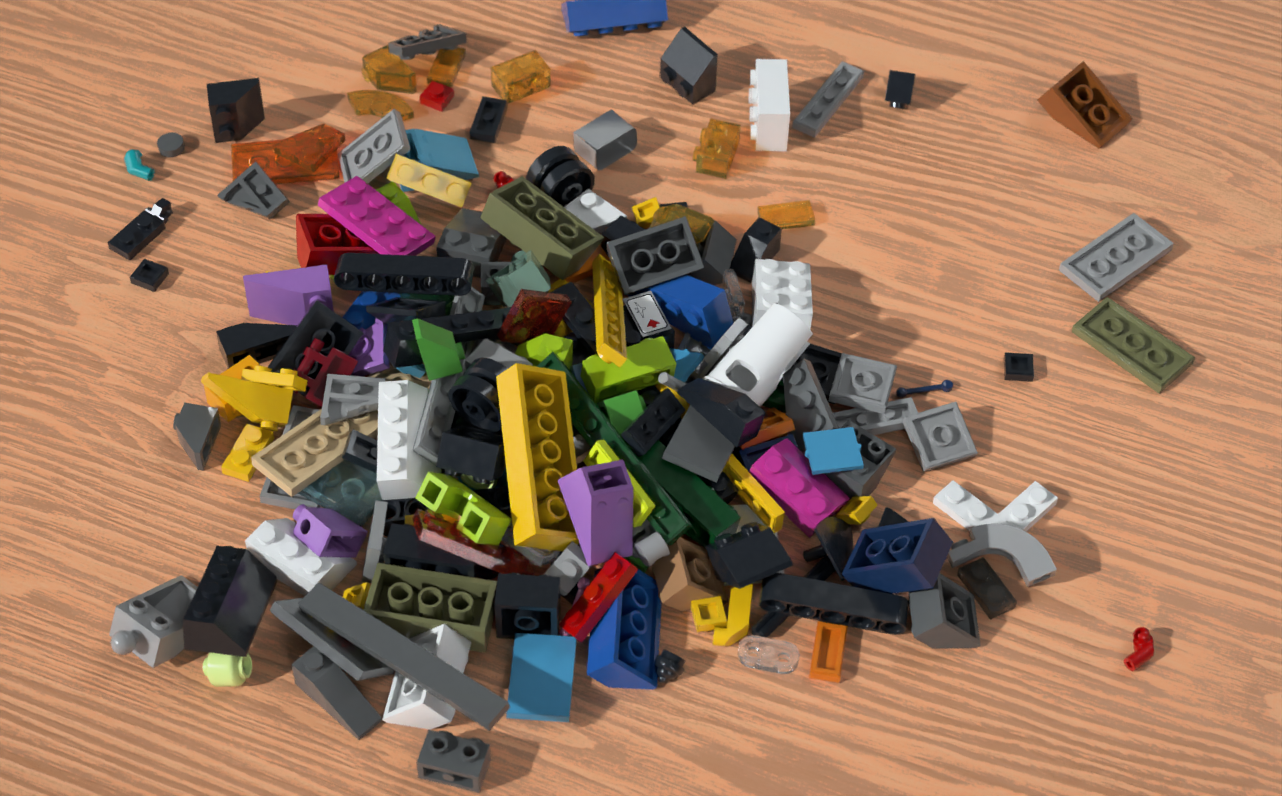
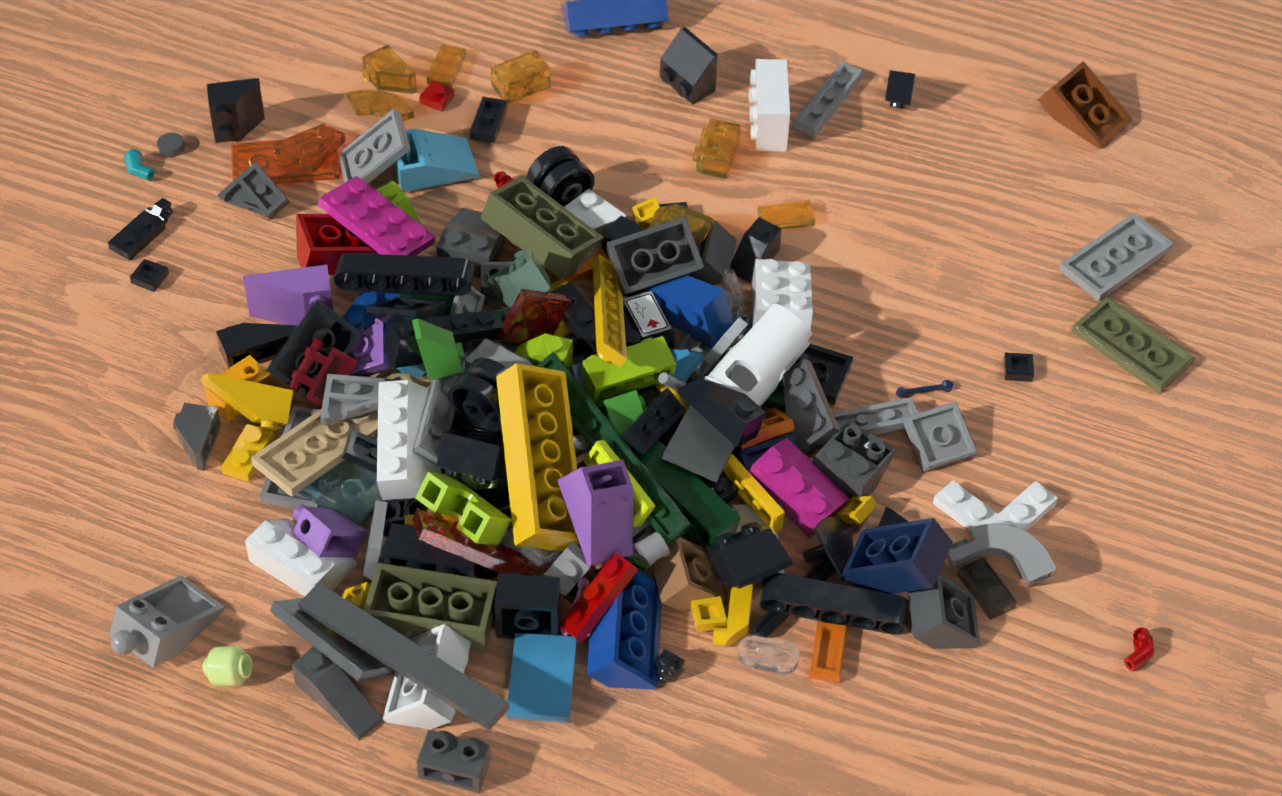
(228, 603): black slope -> none
(285, 379): yellow plate -> none
(427, 42): dark grey wing -> none
(429, 180): yellow plate -> none
(605, 140): light grey piece -> none
(833, 450): dark azure piece -> none
(862, 383): light grey tile -> none

